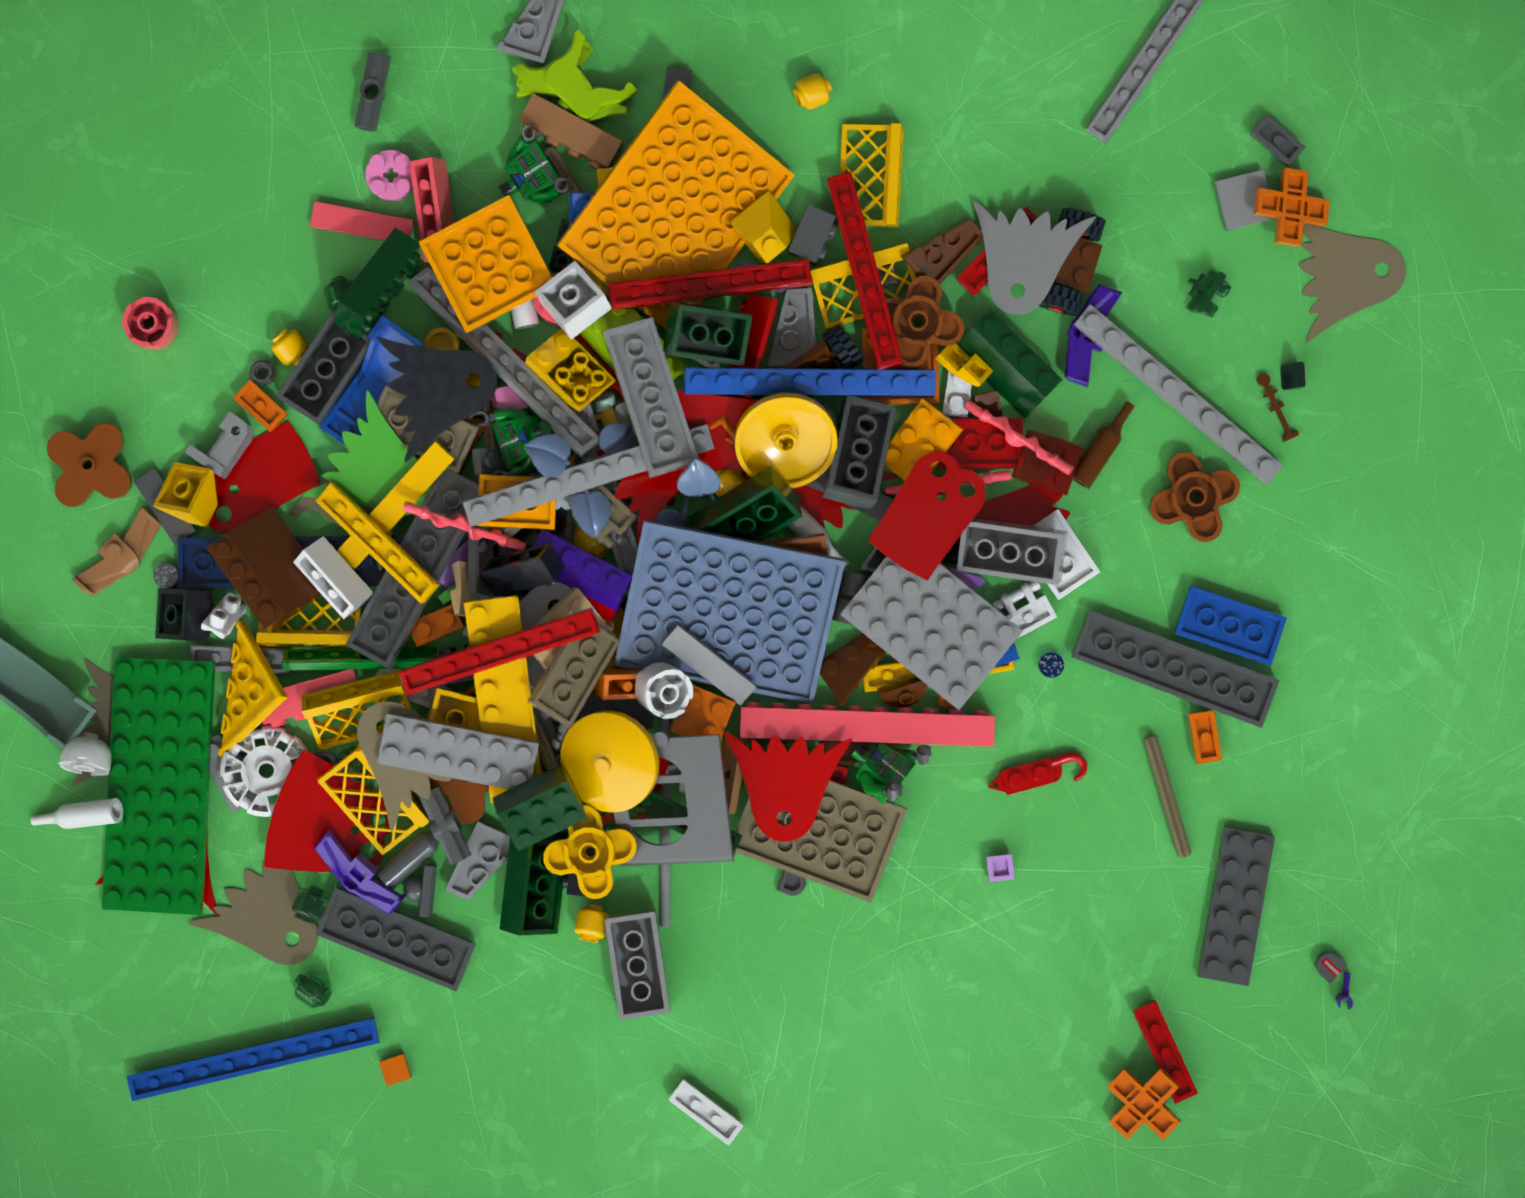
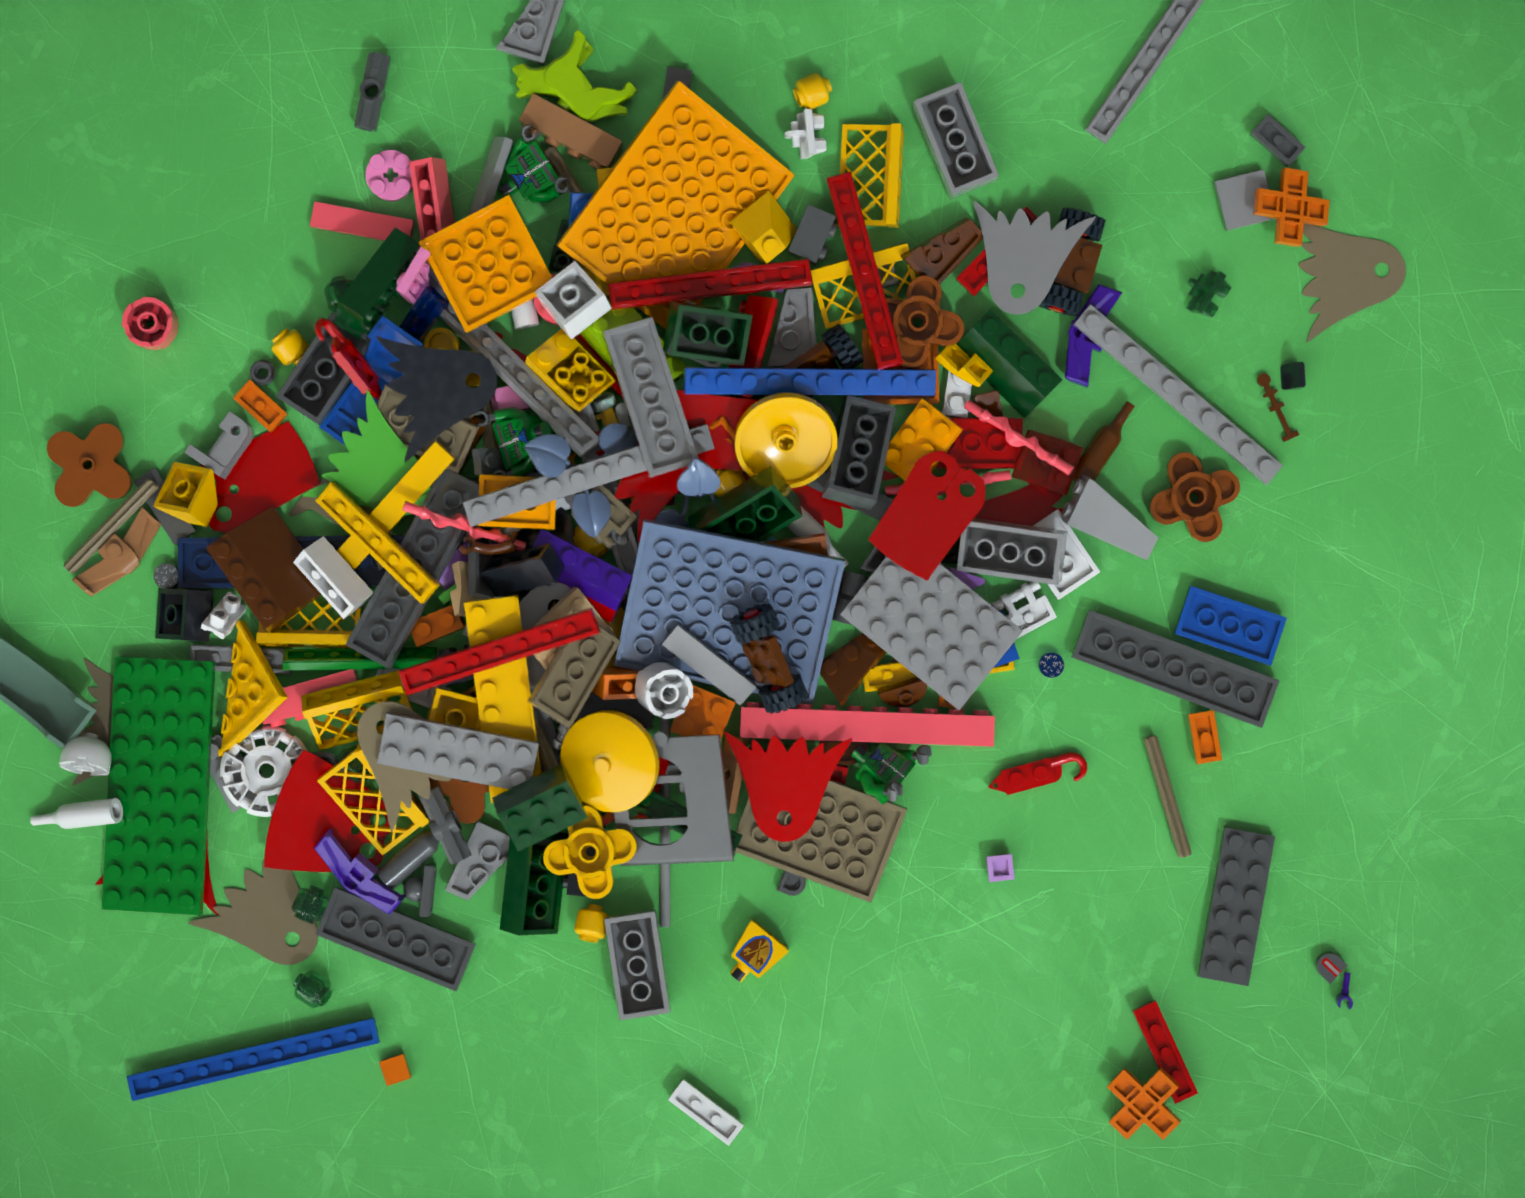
(111, 525): none -> dark tan axle
(350, 359): none -> red plate
(416, 278): none -> bright pink wing
(424, 313): none -> clear blue plate
(491, 549): none -> reddish brown piece
(492, 173): none -> light grey tile
(756, 951): none -> torso
(767, 659): none -> plate
(803, 134): none -> white hips
(955, 140): none -> light grey brick
(1106, 519): none -> light grey slope

